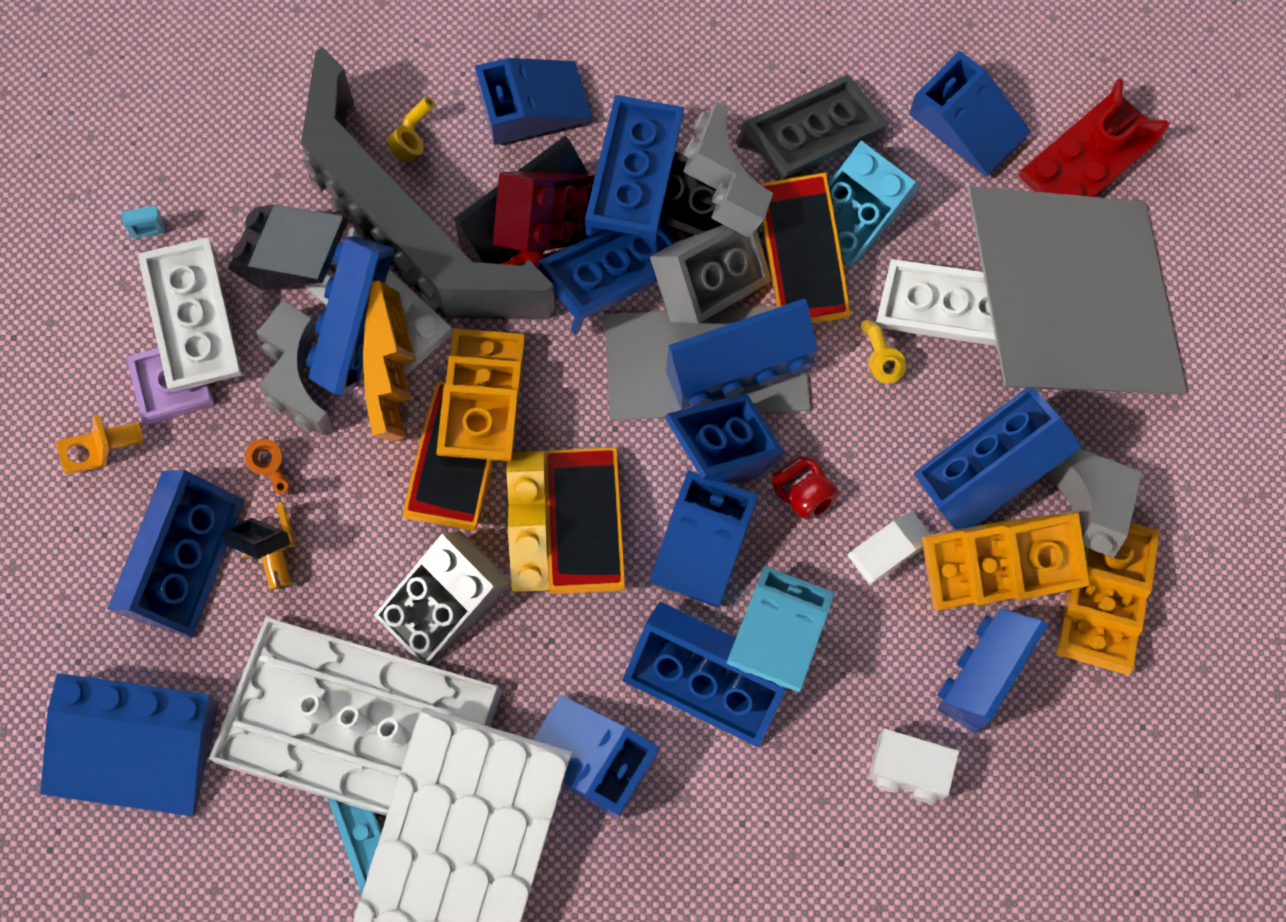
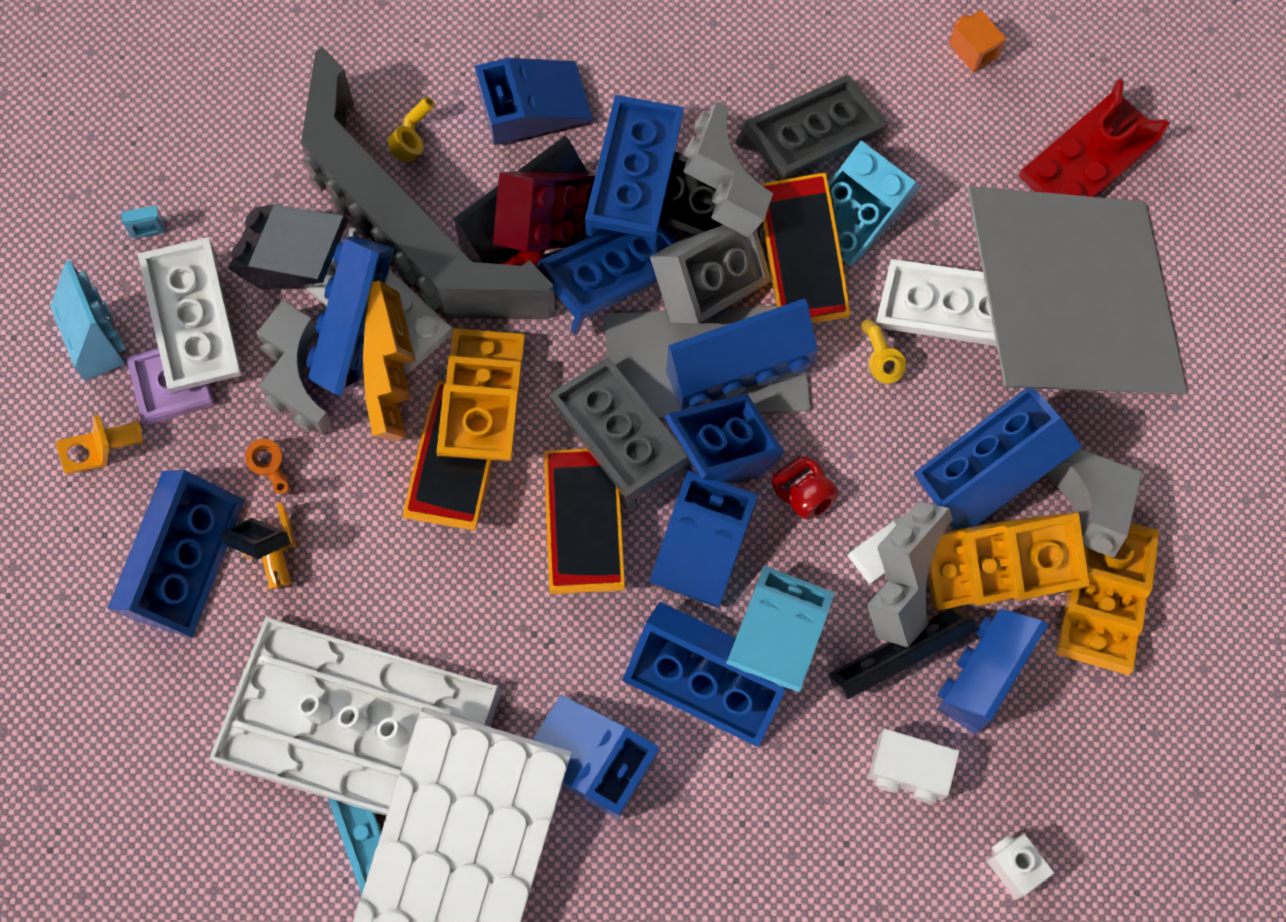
(86, 324): none -> medium azure slope
(126, 744): blue slope -> none
(441, 596): light grey slope -> none
(527, 522): yellow arch -> none
(620, 430): none -> dark grey plate
(894, 658): none -> black tile
(906, 556): none -> light grey arch
(969, 114): blue slope -> none
(976, 40): none -> orange brick
(1018, 865): none -> white brick

